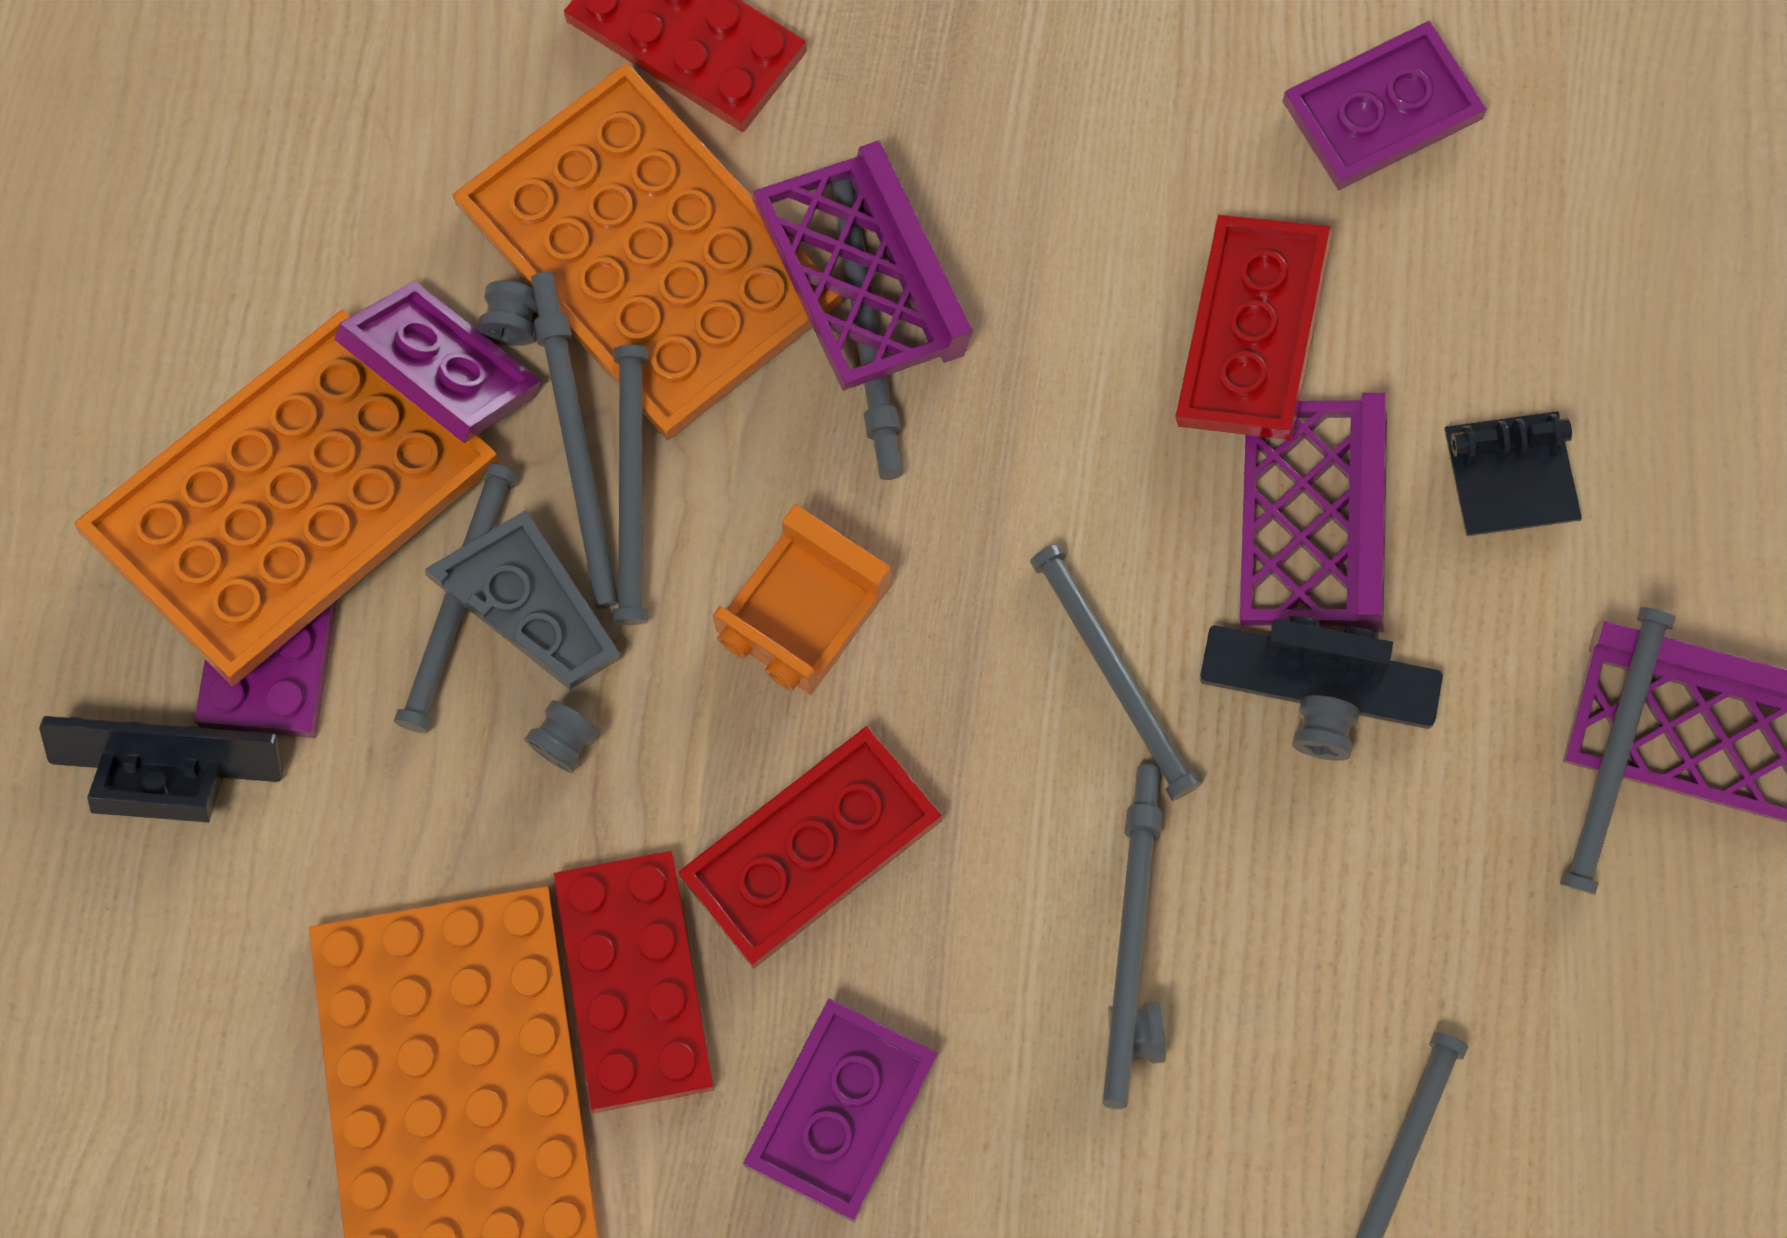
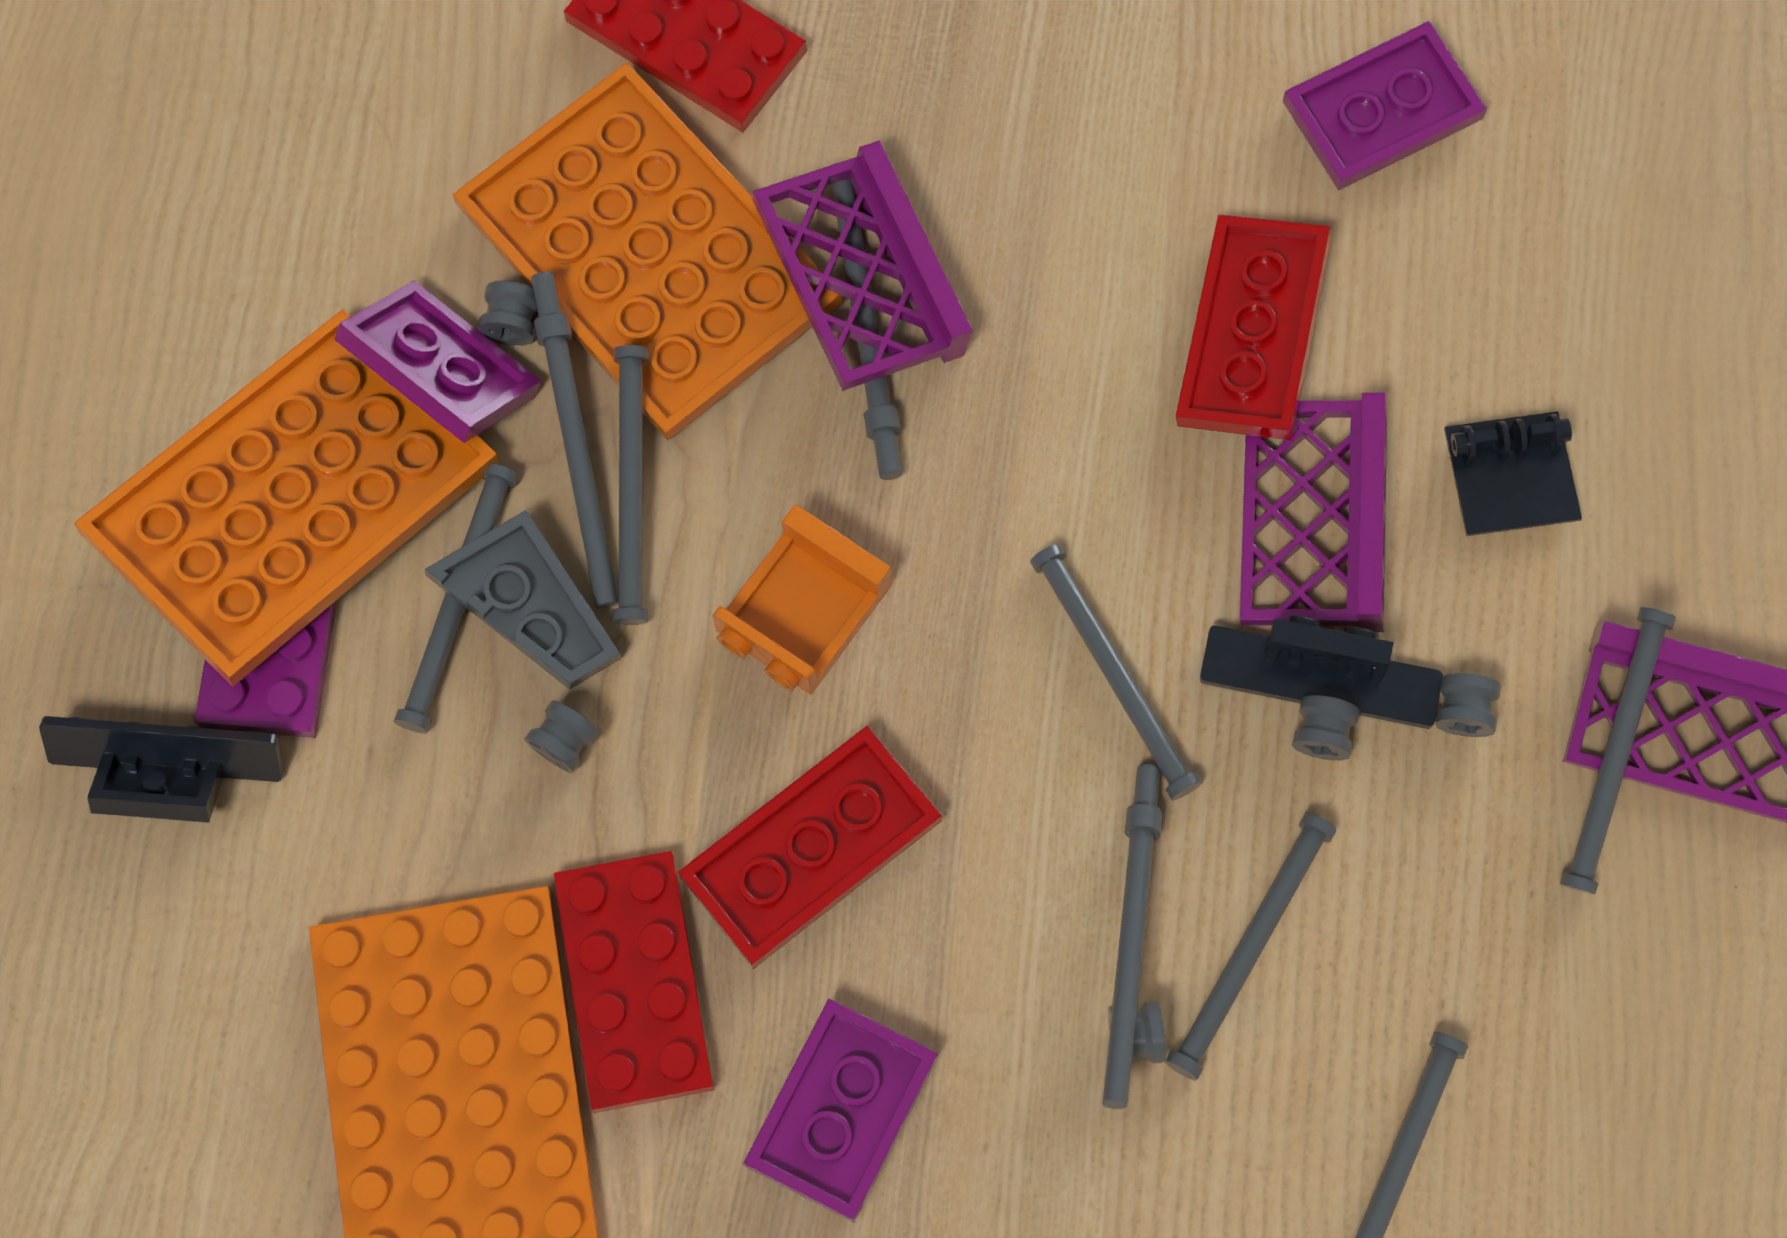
(1313, 834): none -> dark grey bar
(1468, 705): none -> dark grey wheel

